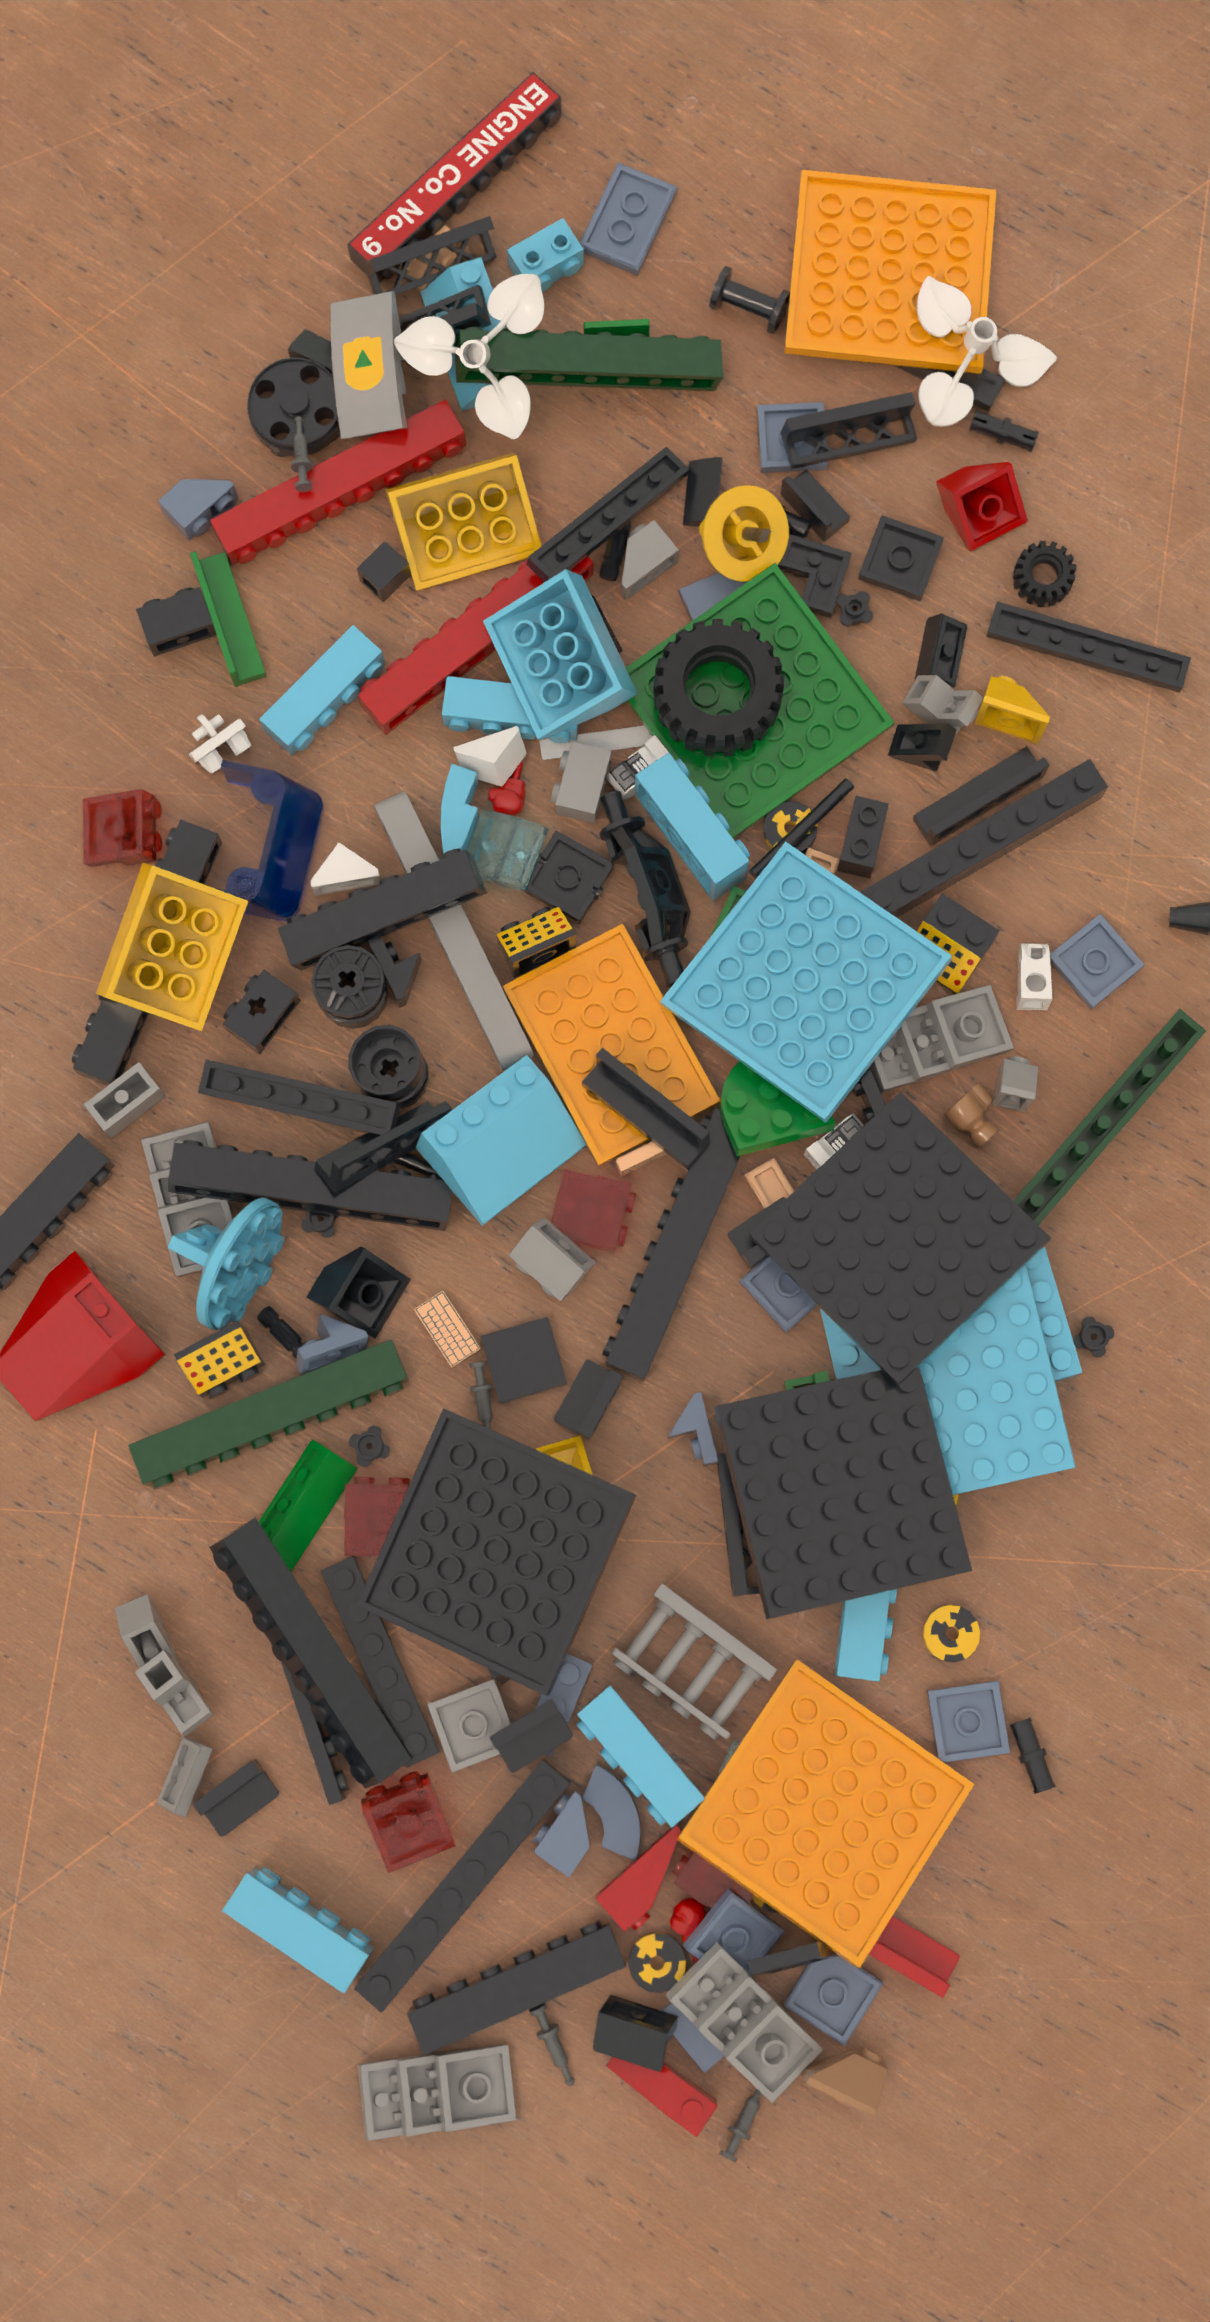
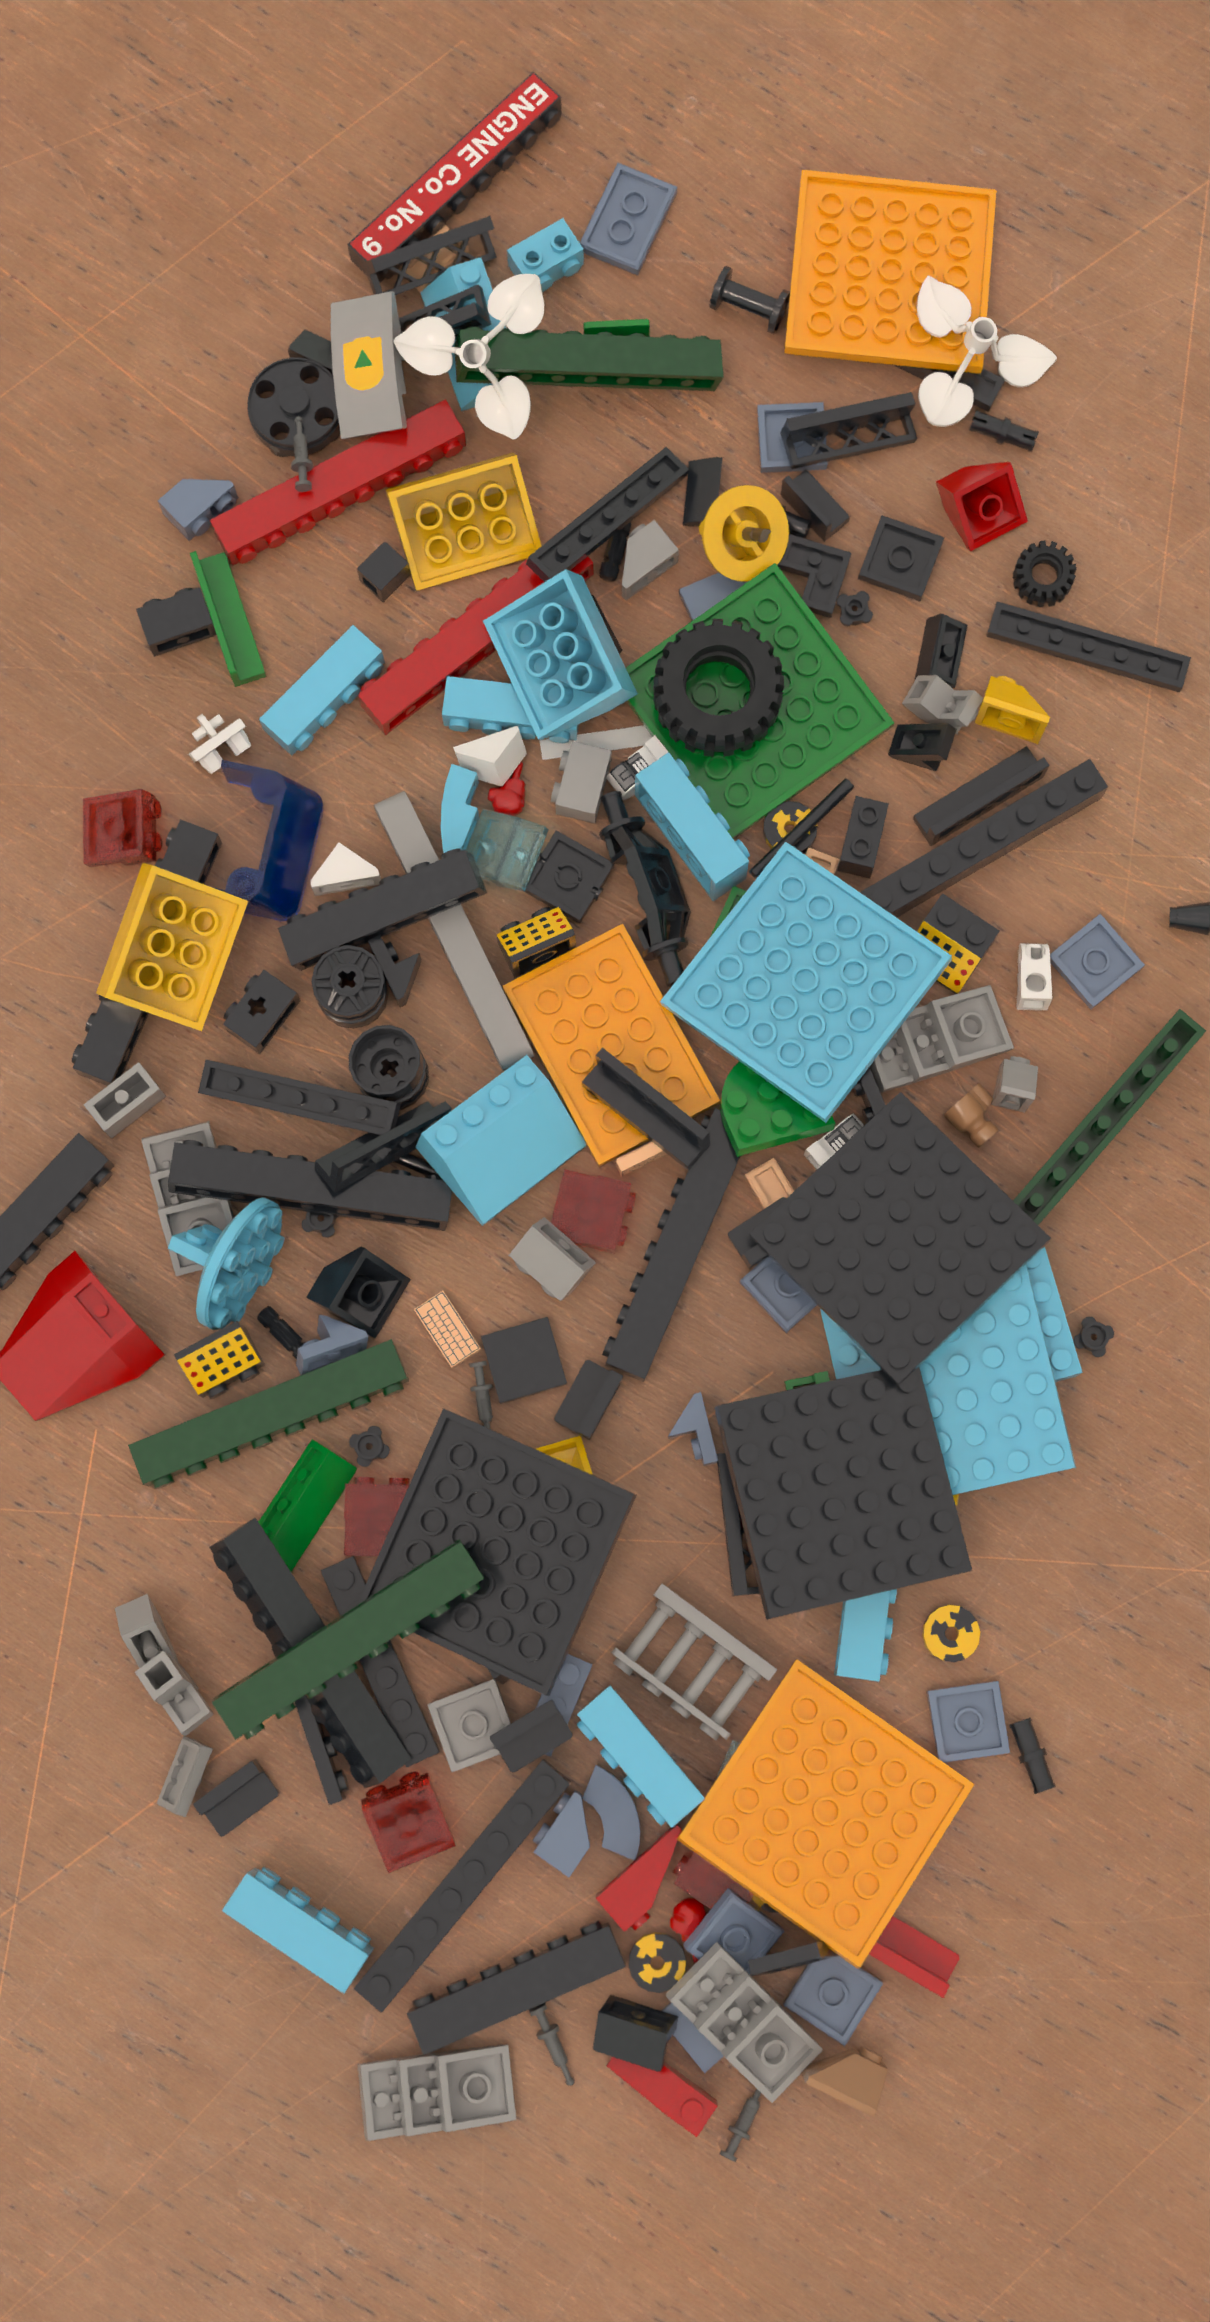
(348, 1639): none -> dark green brick

